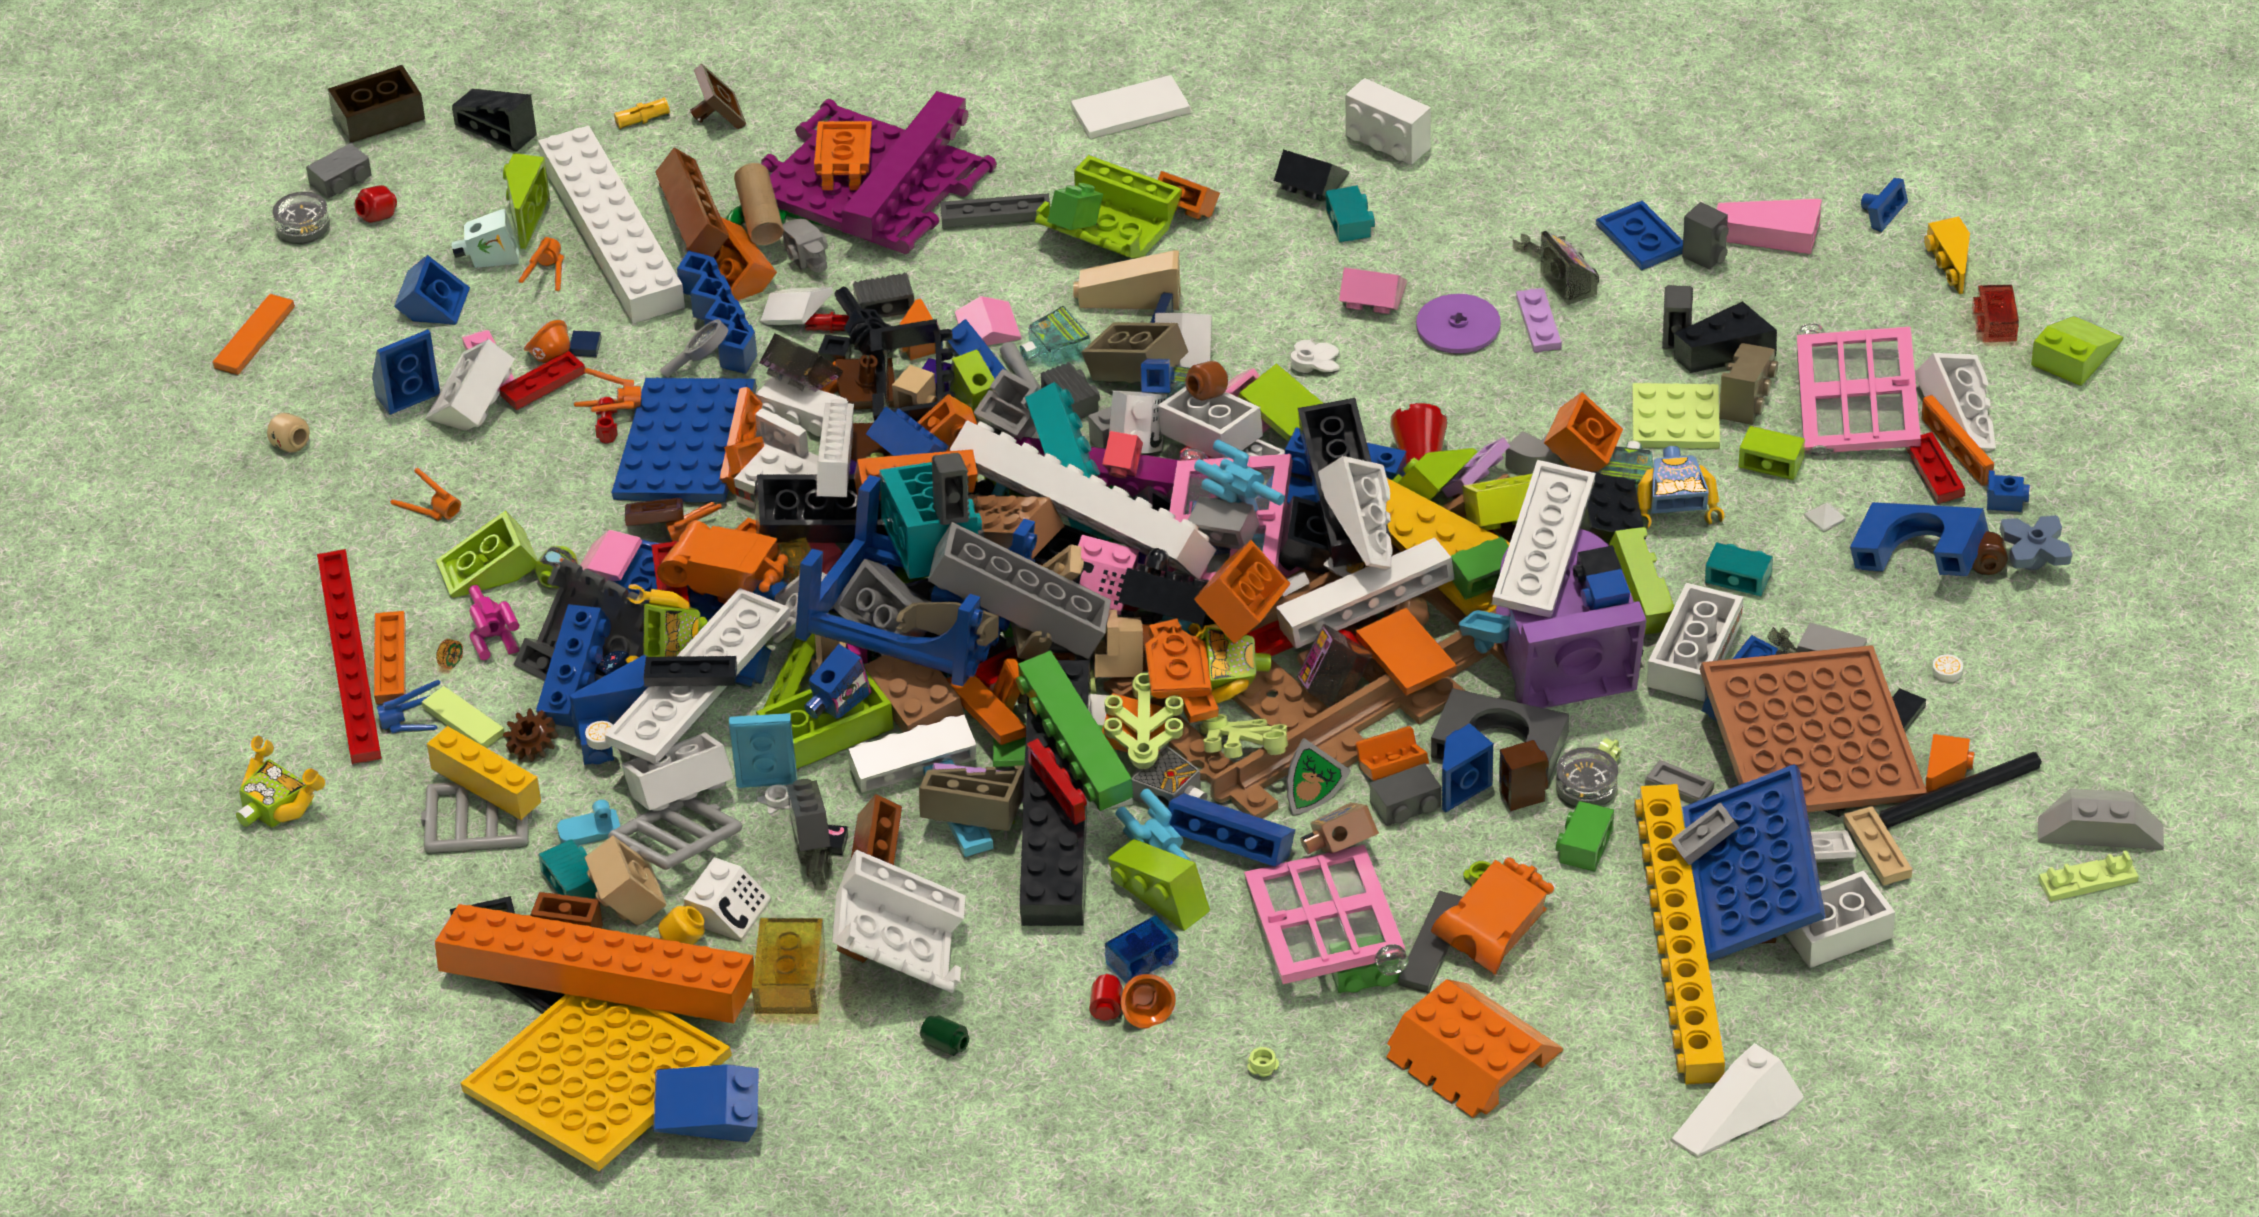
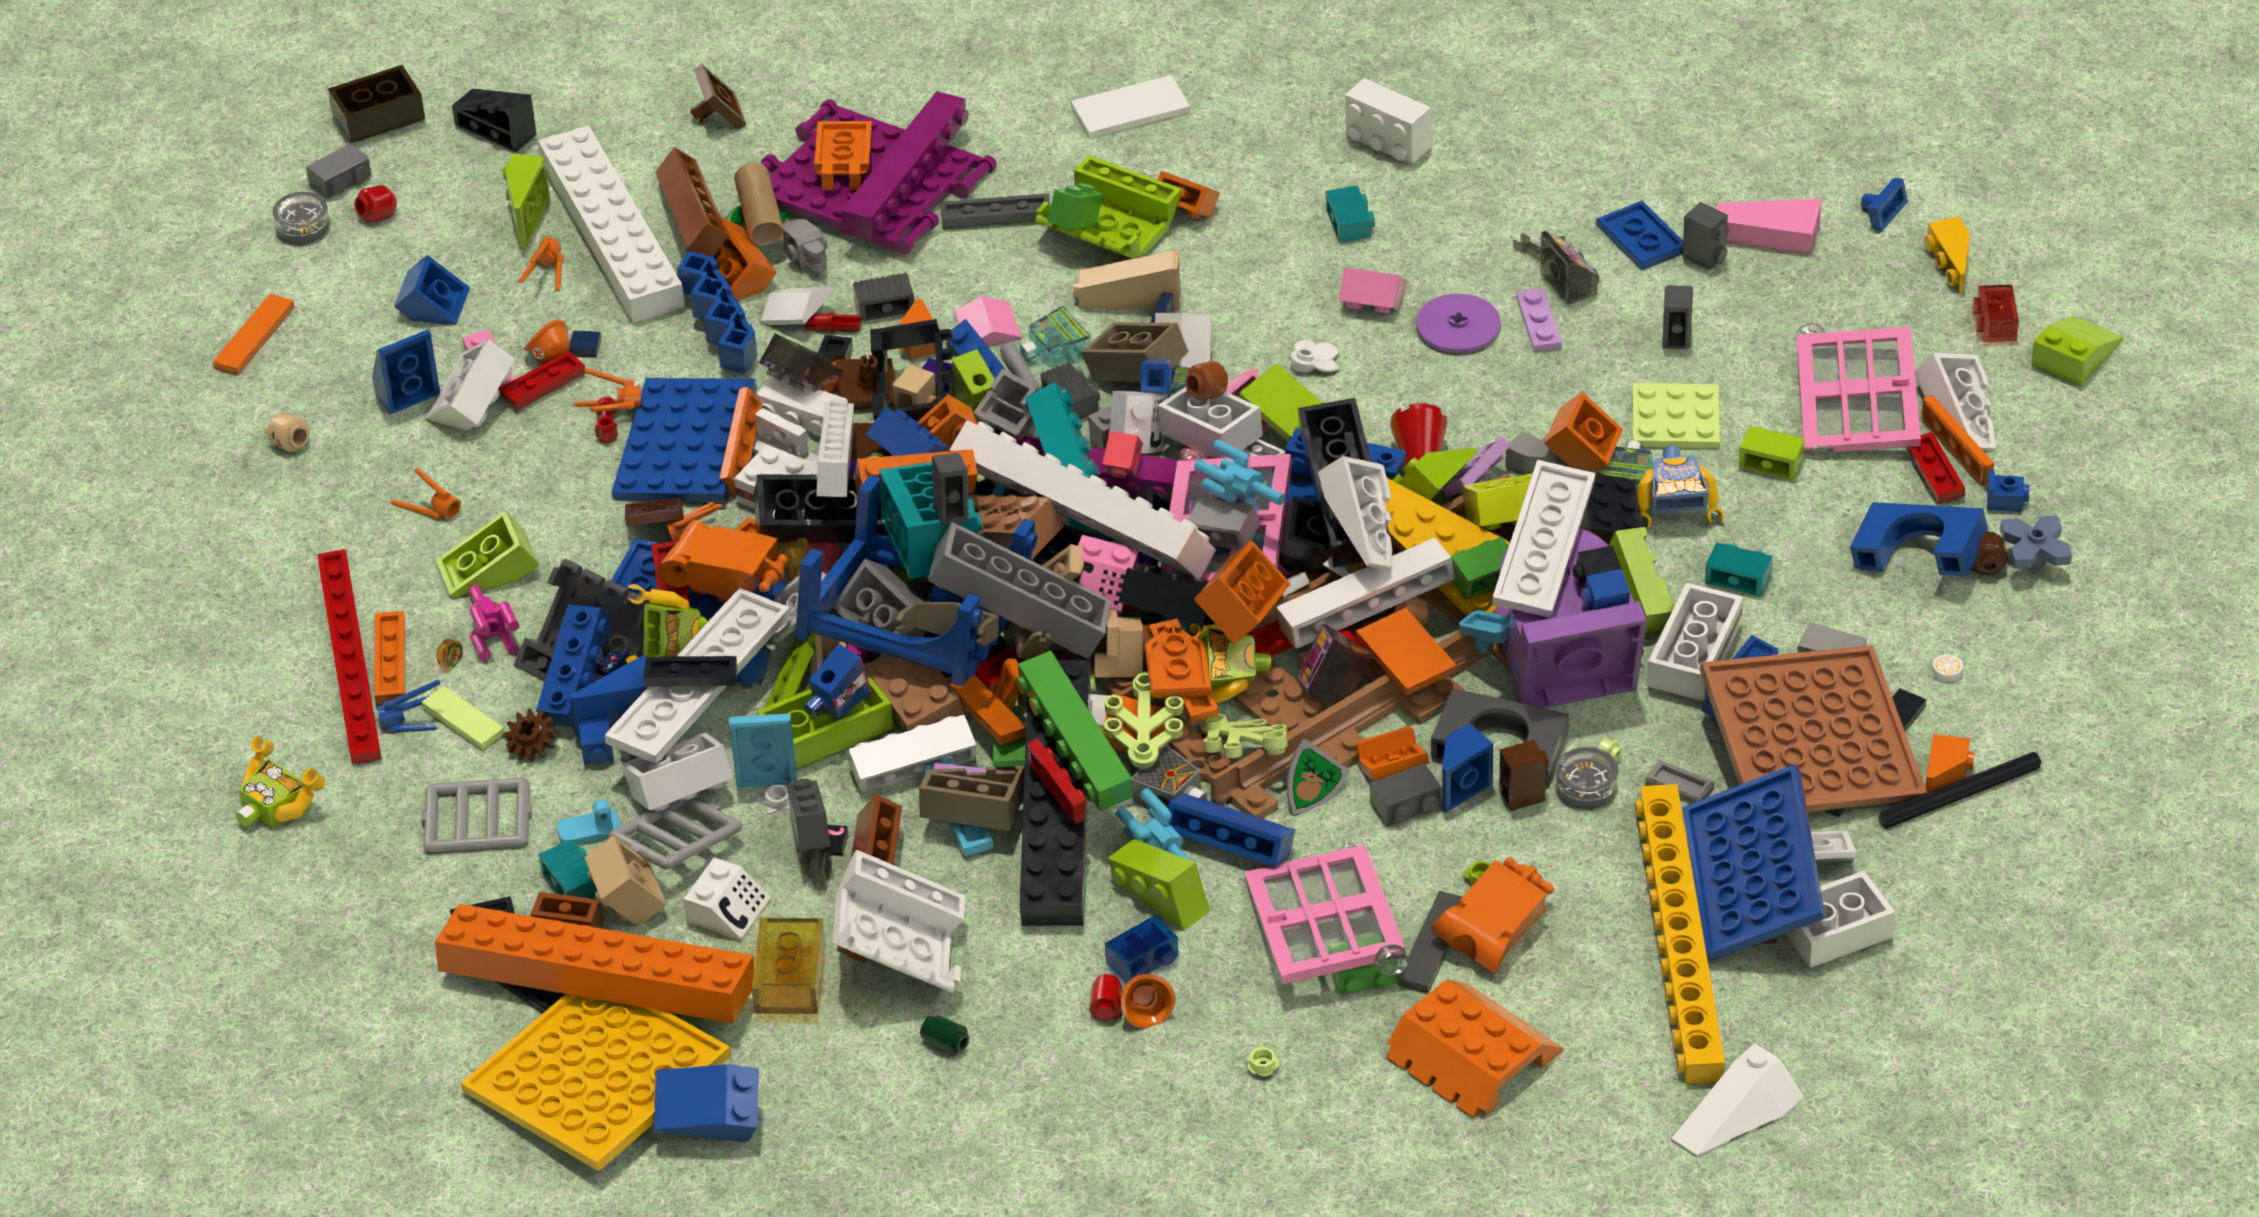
(484, 772): yellow brick -> none
(489, 241): light aqua torso -> none
(552, 558): head -> none
(596, 733): white tile -> none
(611, 555): bright pink slope -> none
(641, 113): yellow pin -> none
(682, 925): yellow head -> none
(698, 346): light grey piece -> none
(742, 453): orange tile -> none
(859, 321): black gear -> none
(1157, 559): black hinge -> none
(1308, 174): black slope -> none
(1350, 824): medium nougat torso -> none
(1585, 836): bright green brick -> none
(1704, 833): light grey plate -> none
(1718, 337): black wedge -> none
(1747, 383): dark tan wedge -> none
(1782, 639): clear smoke arm -> none
(1825, 516): white slope -> none
(1878, 845): tan plate -> none
(2088, 877): yellowish green plate -> none
(2100, 820): light grey wedge -> none

